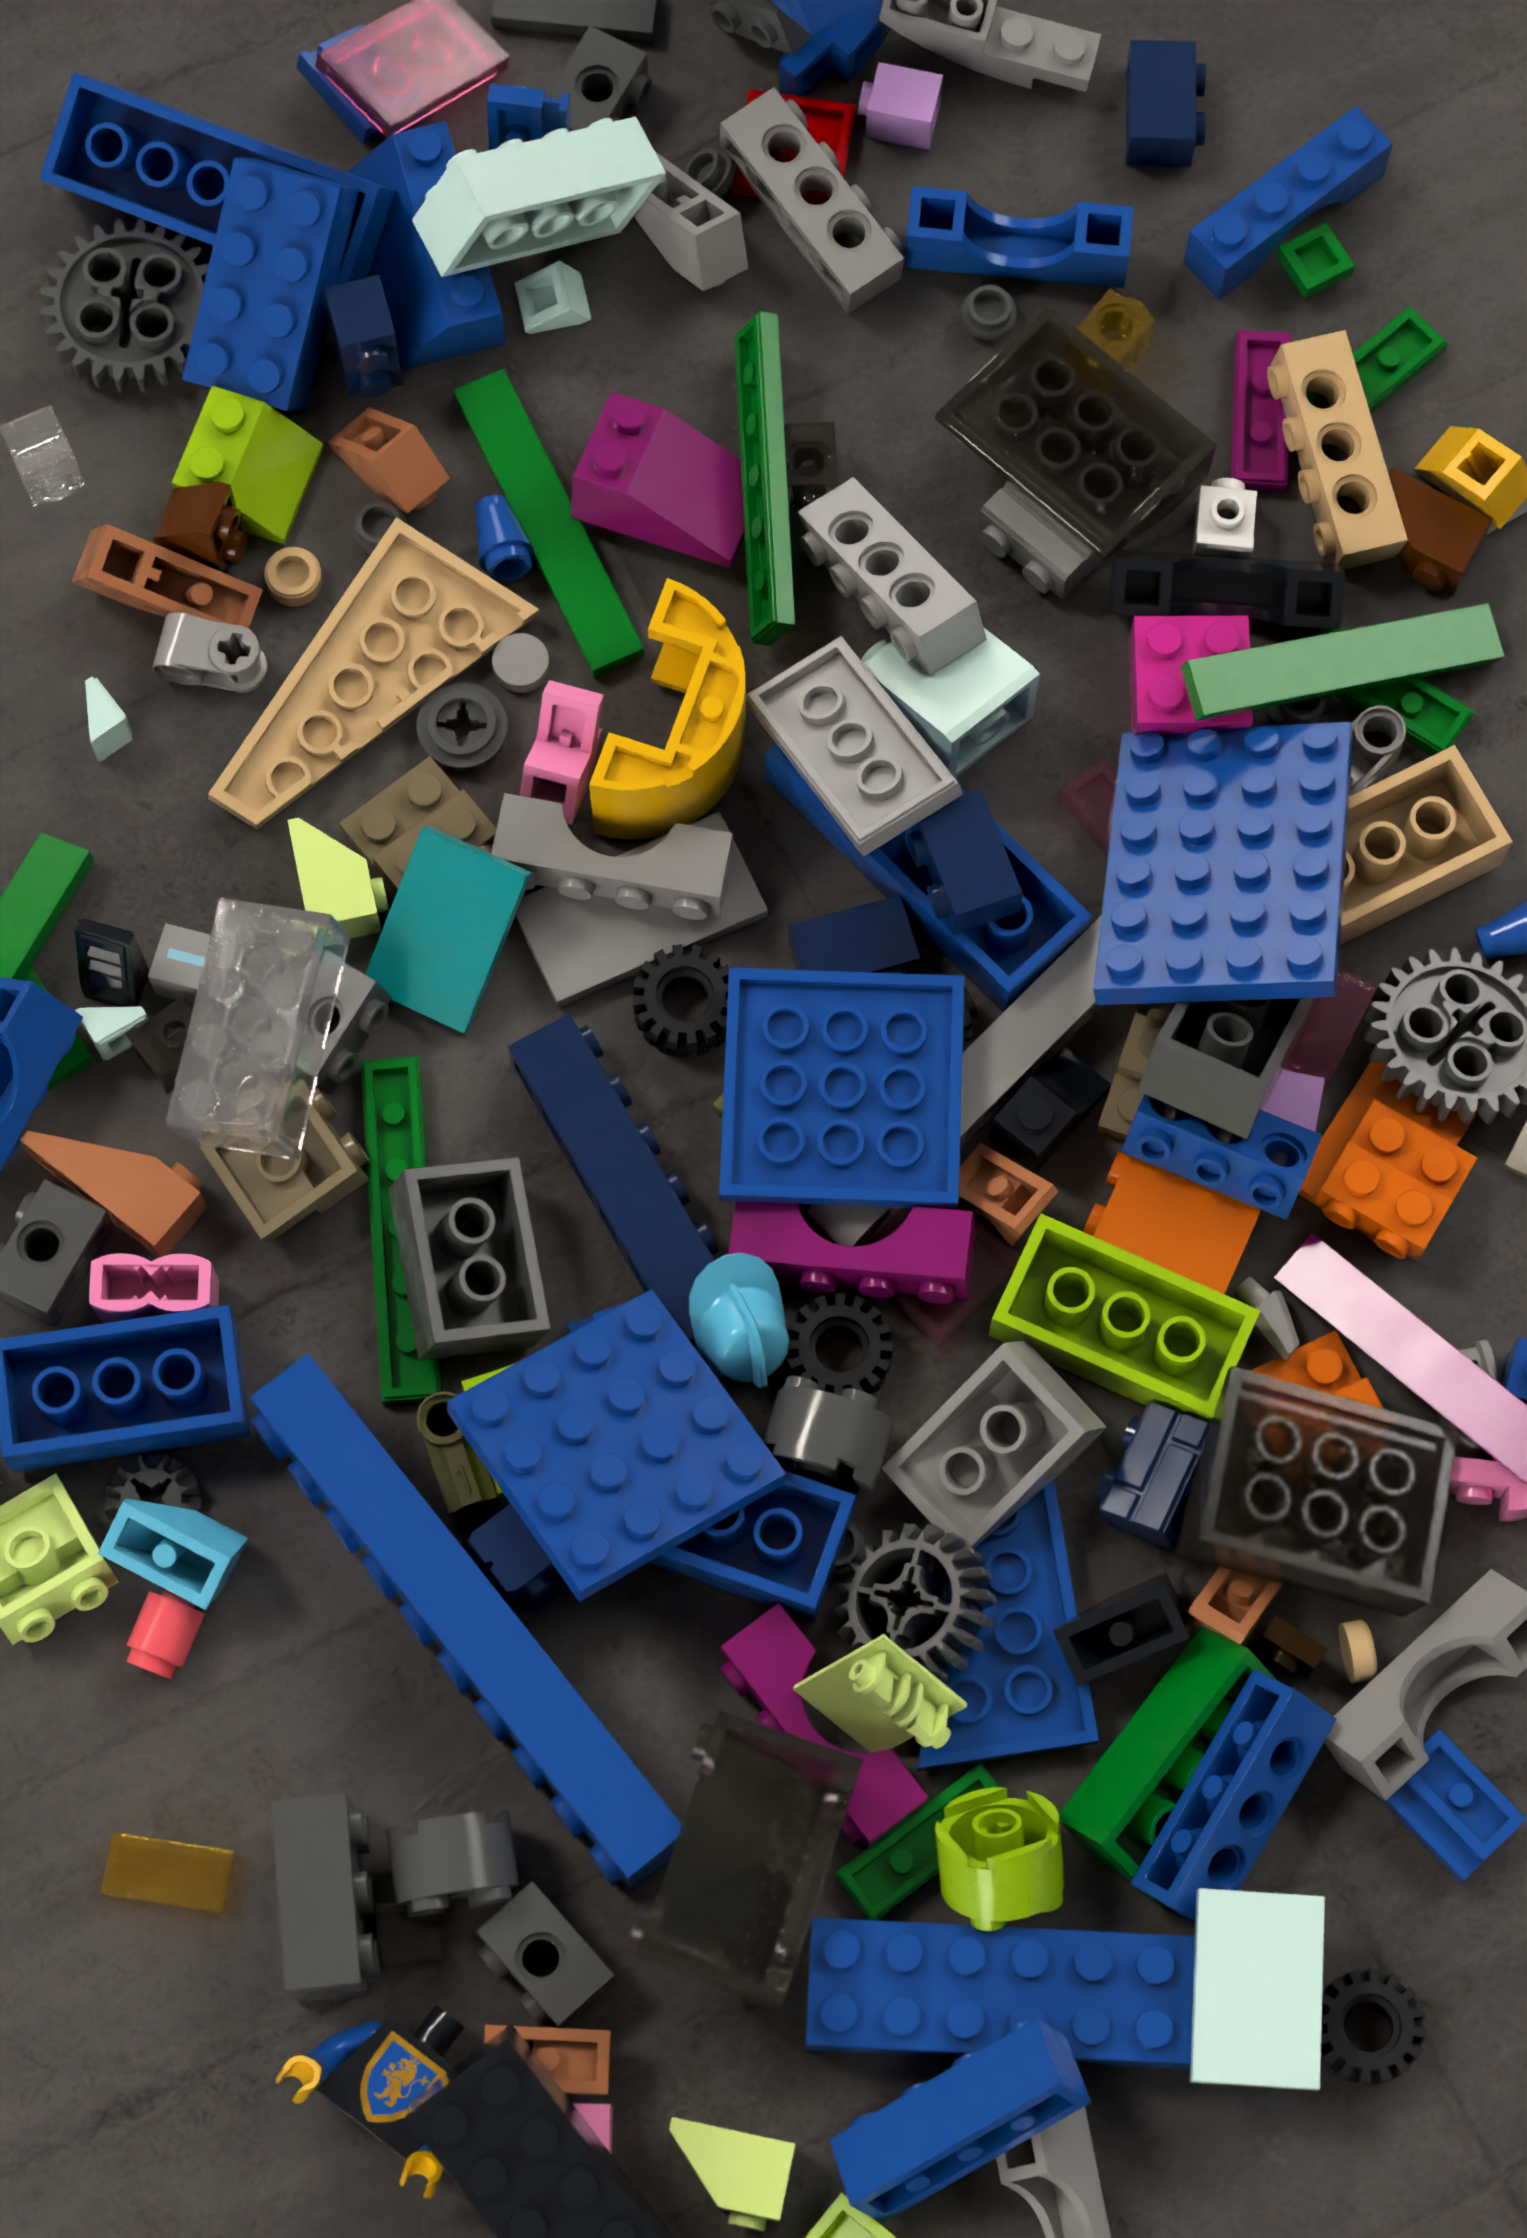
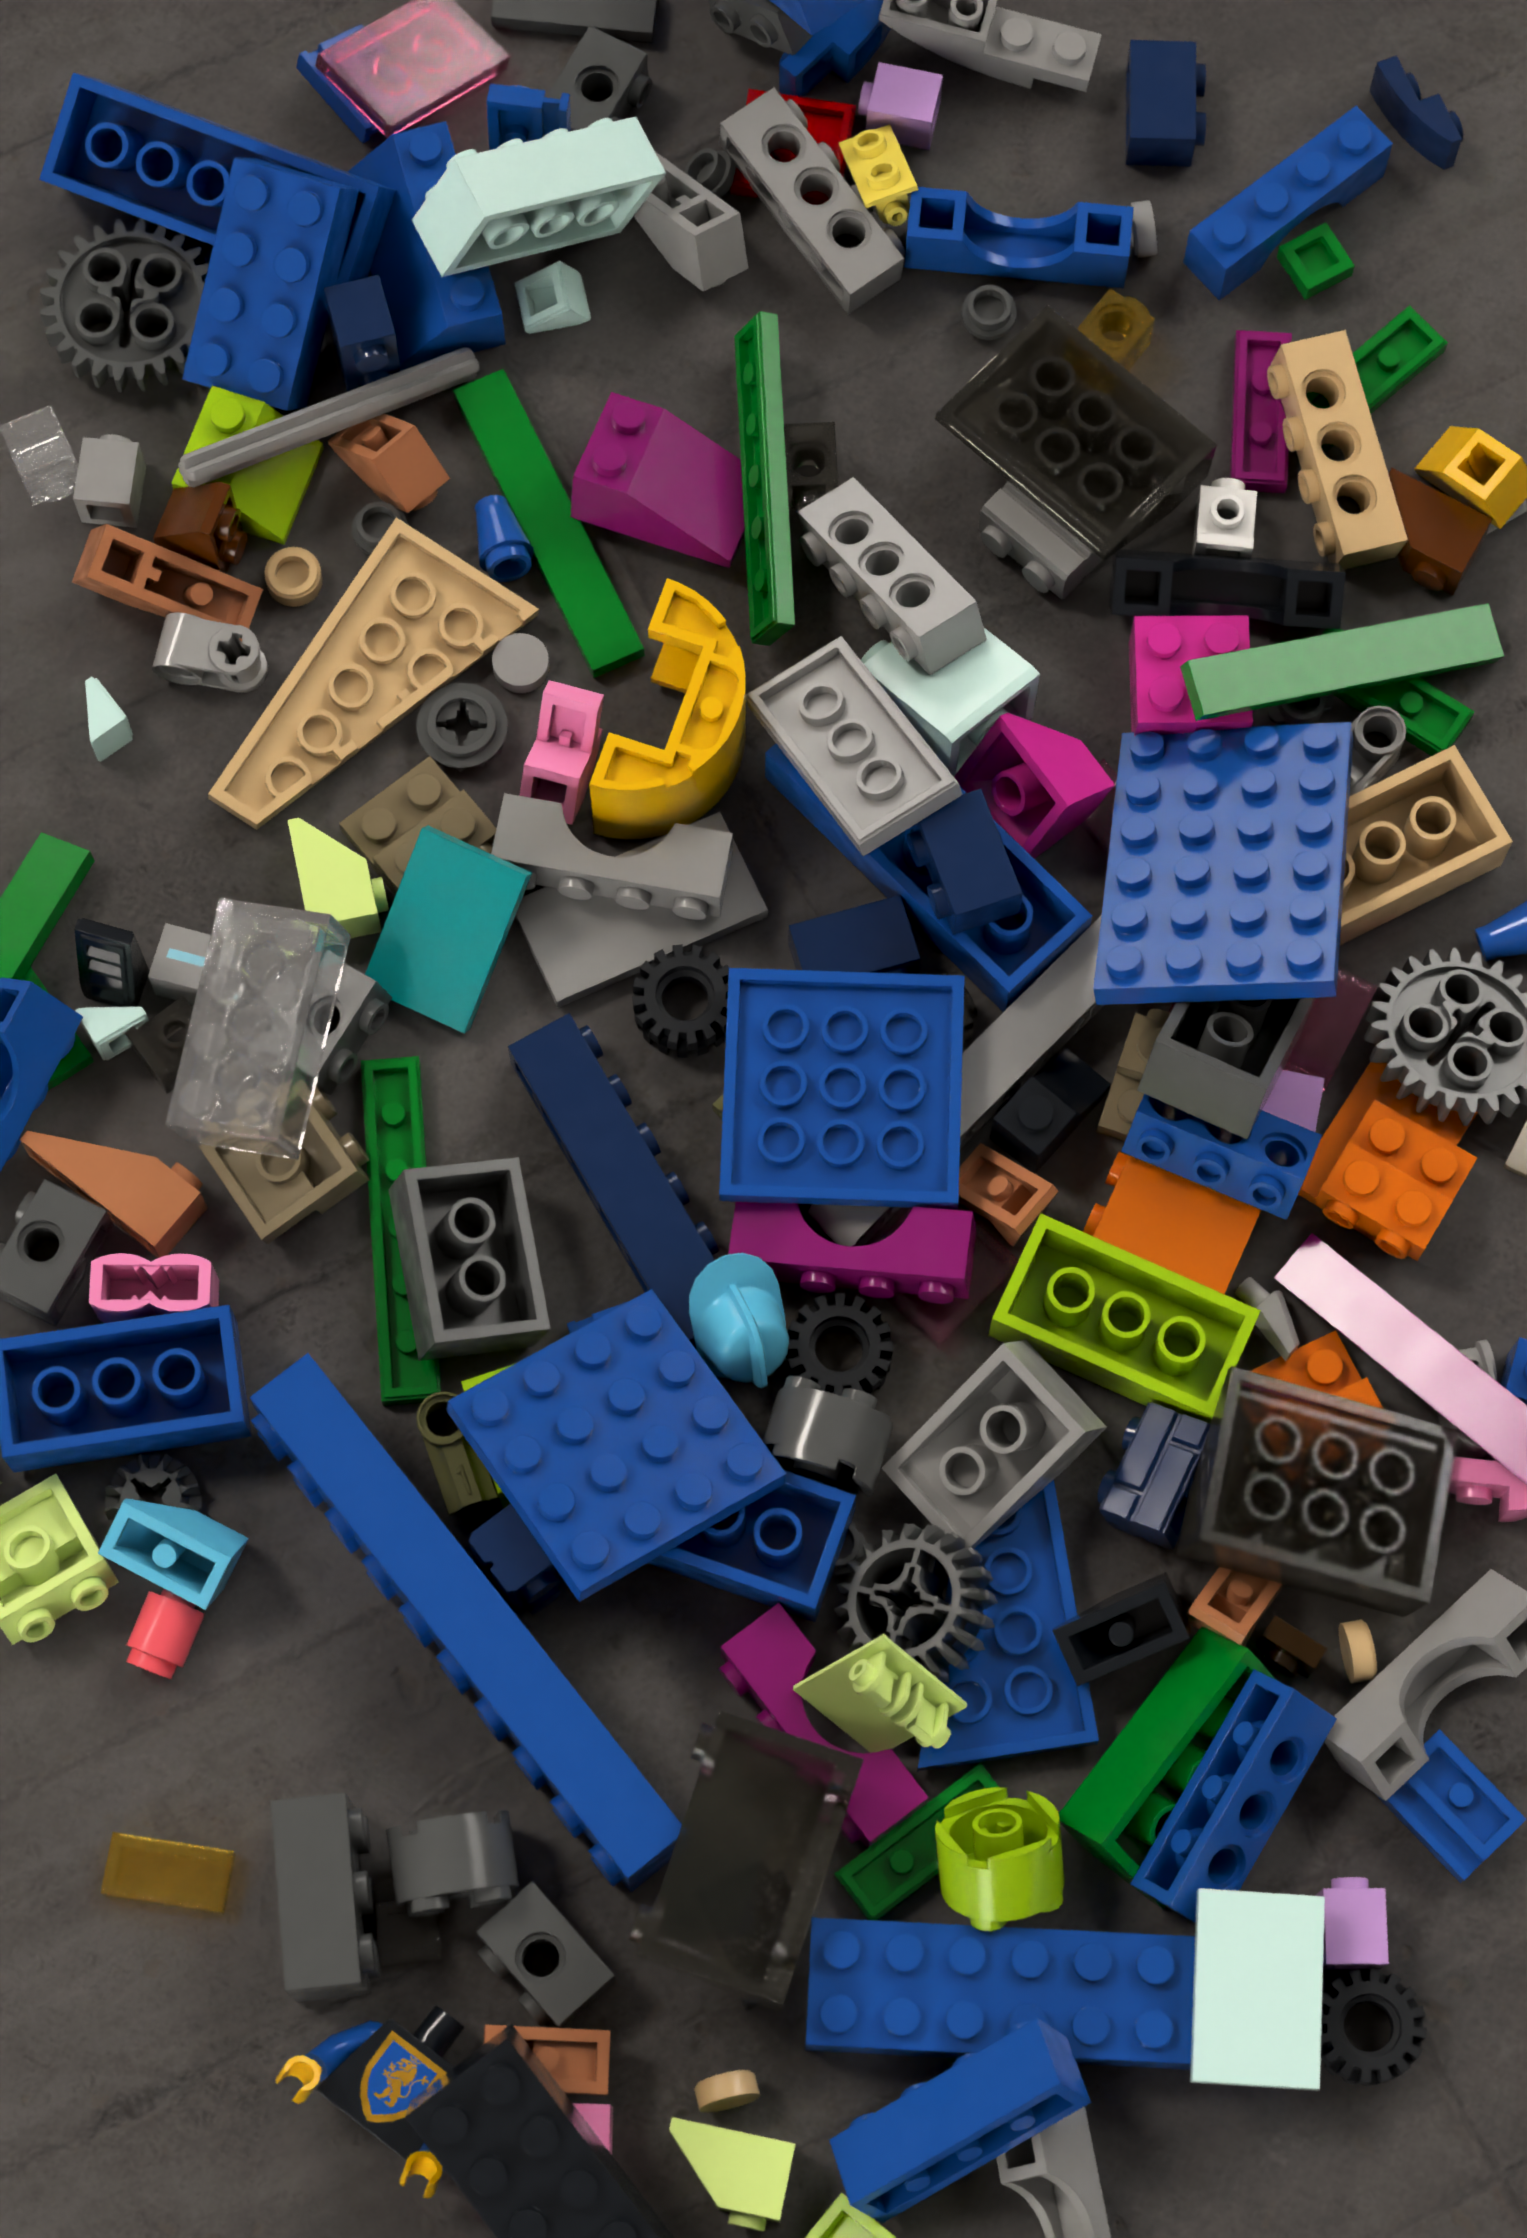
(109, 481): none -> light grey brick
(328, 417): none -> light grey axle
(726, 2091): none -> tan tile
(880, 173): none -> light yellow hinge
(1034, 781): none -> dark pink slope
(1143, 230): none -> light grey tile
(1354, 1925): none -> lavender brick
(1421, 123): none -> dark blue slope

